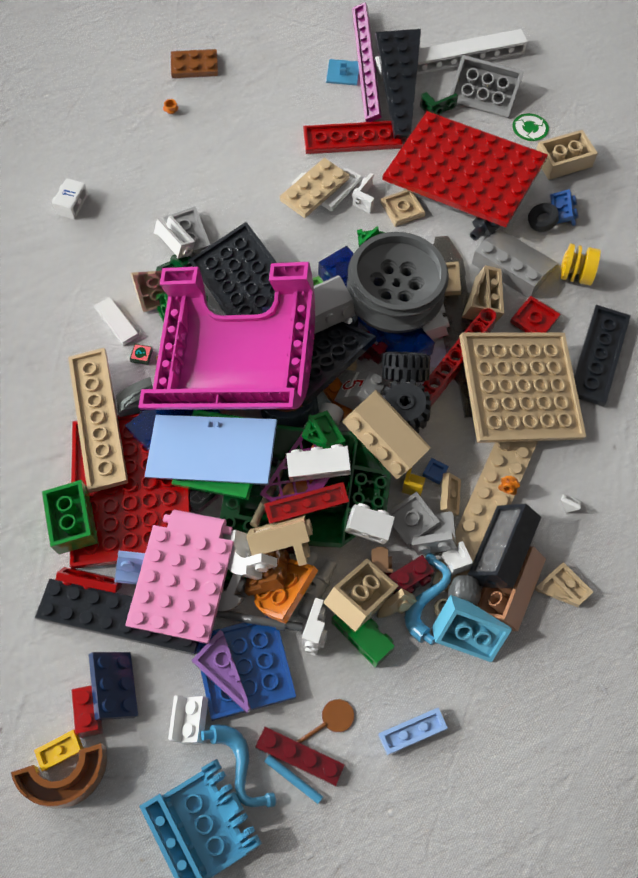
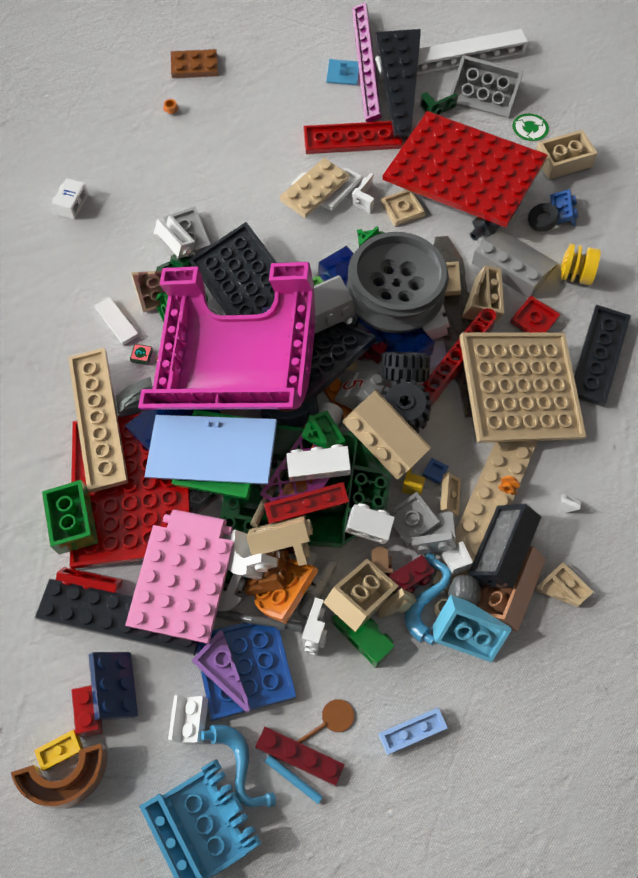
(128, 567): light blue bracket -> none

